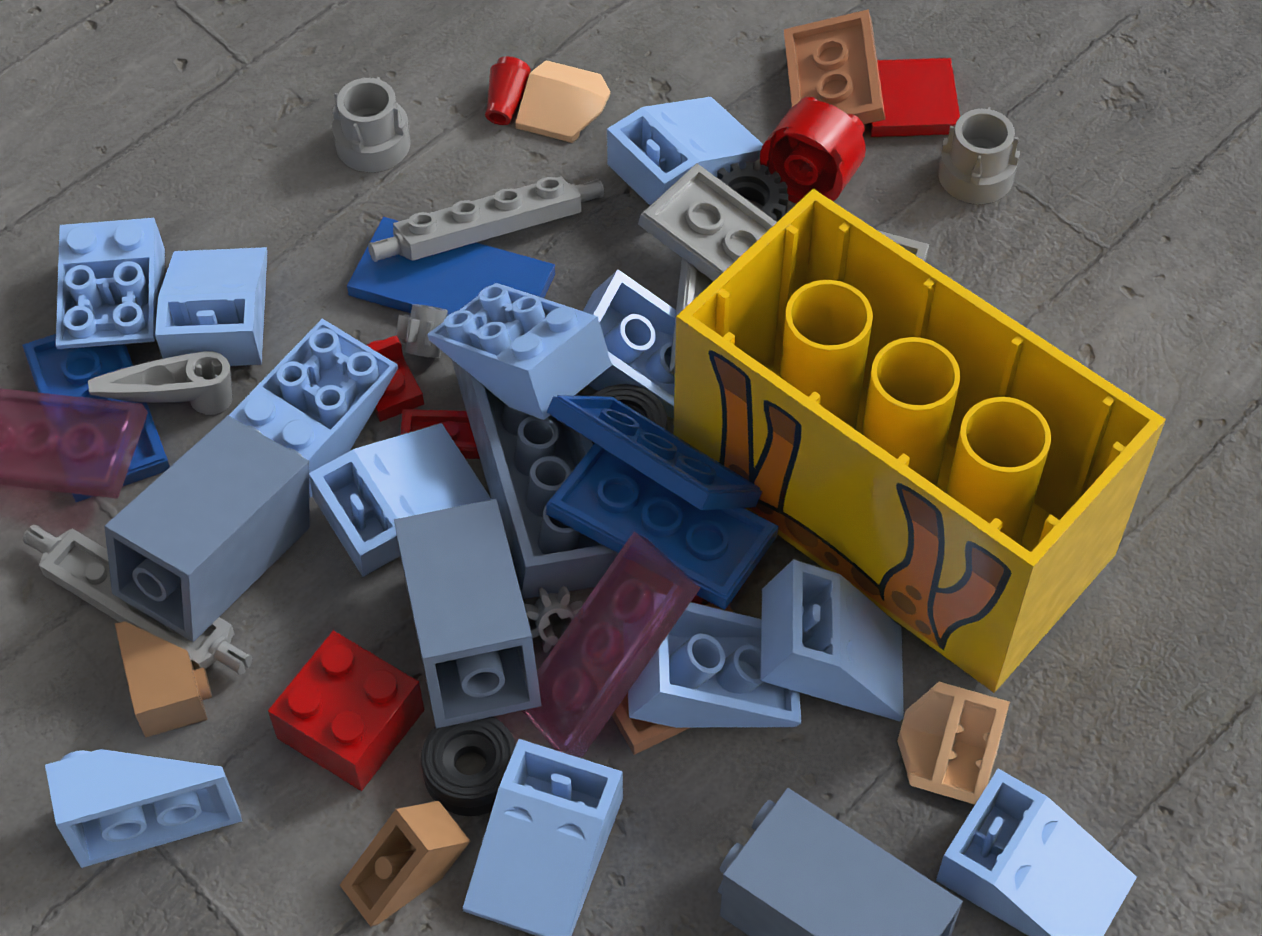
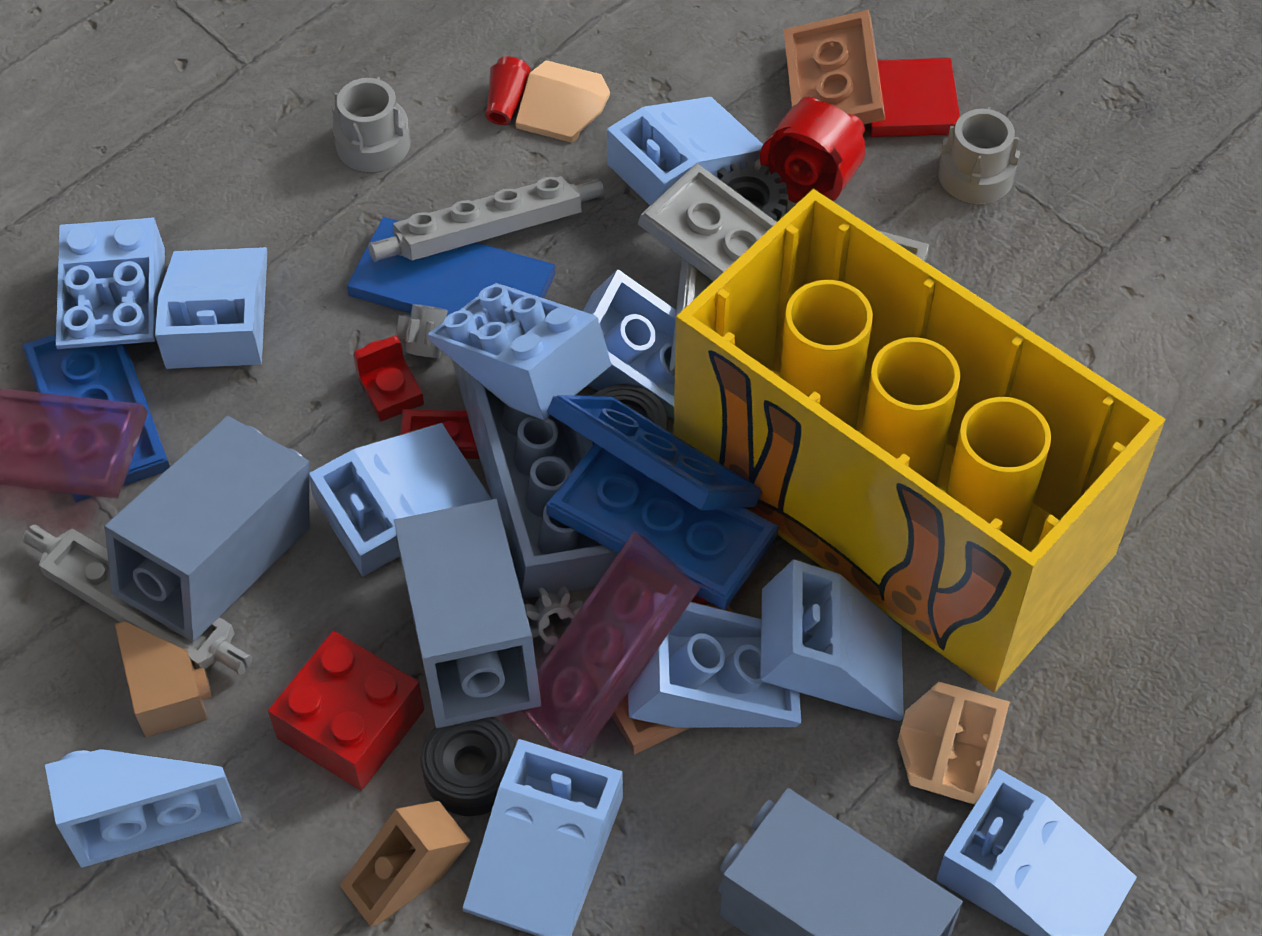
(192, 377): light grey piece -> none
(319, 395): light blue slope -> none

